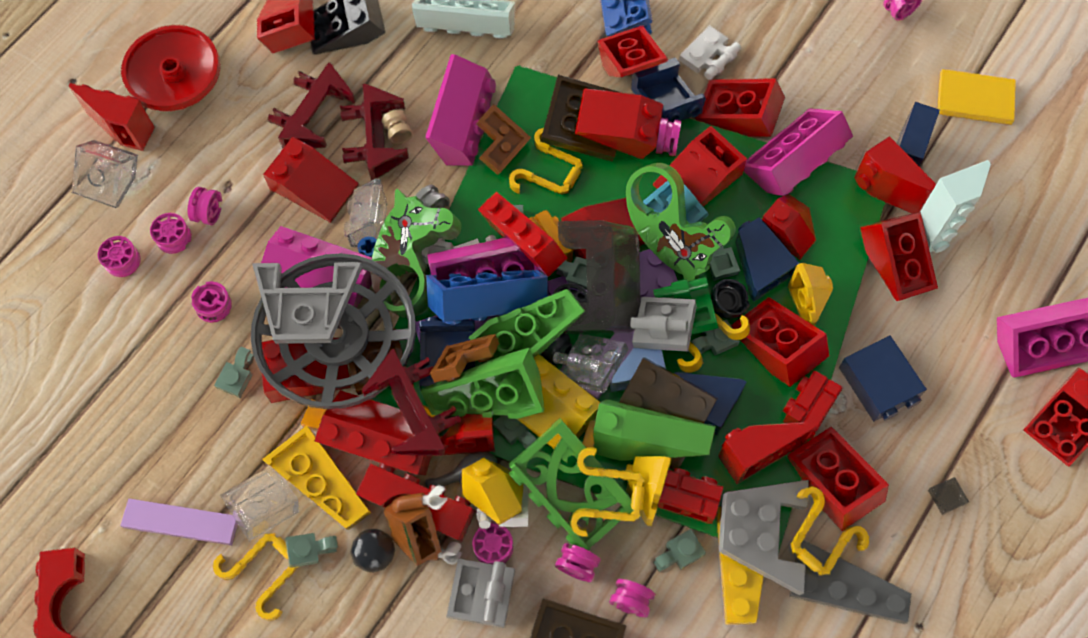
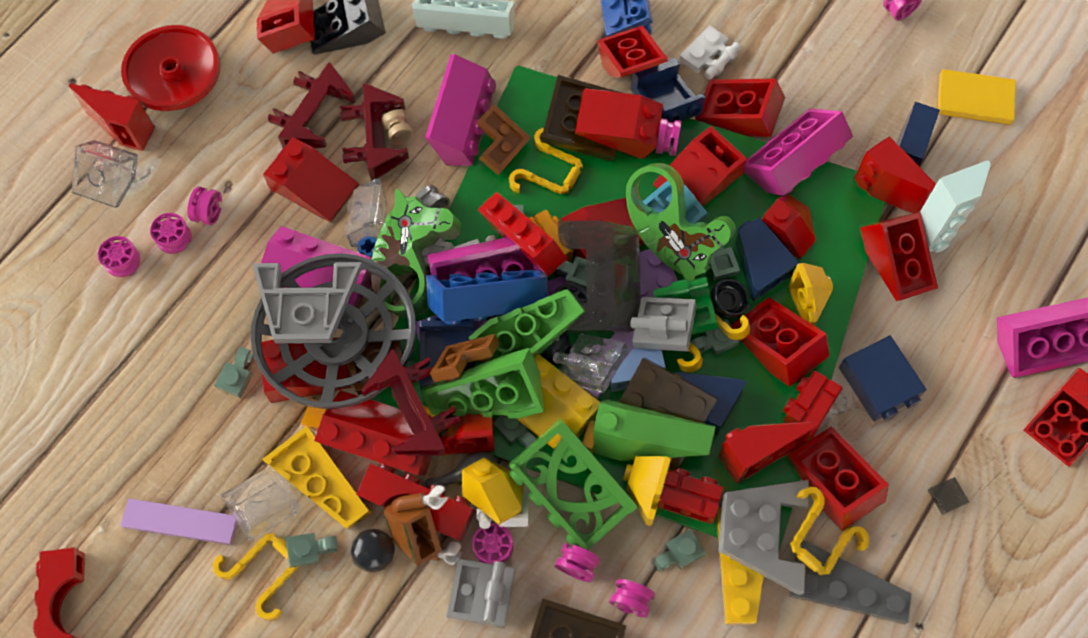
(211, 301): dark pink wheel -> none
(637, 495): yellow piece -> none

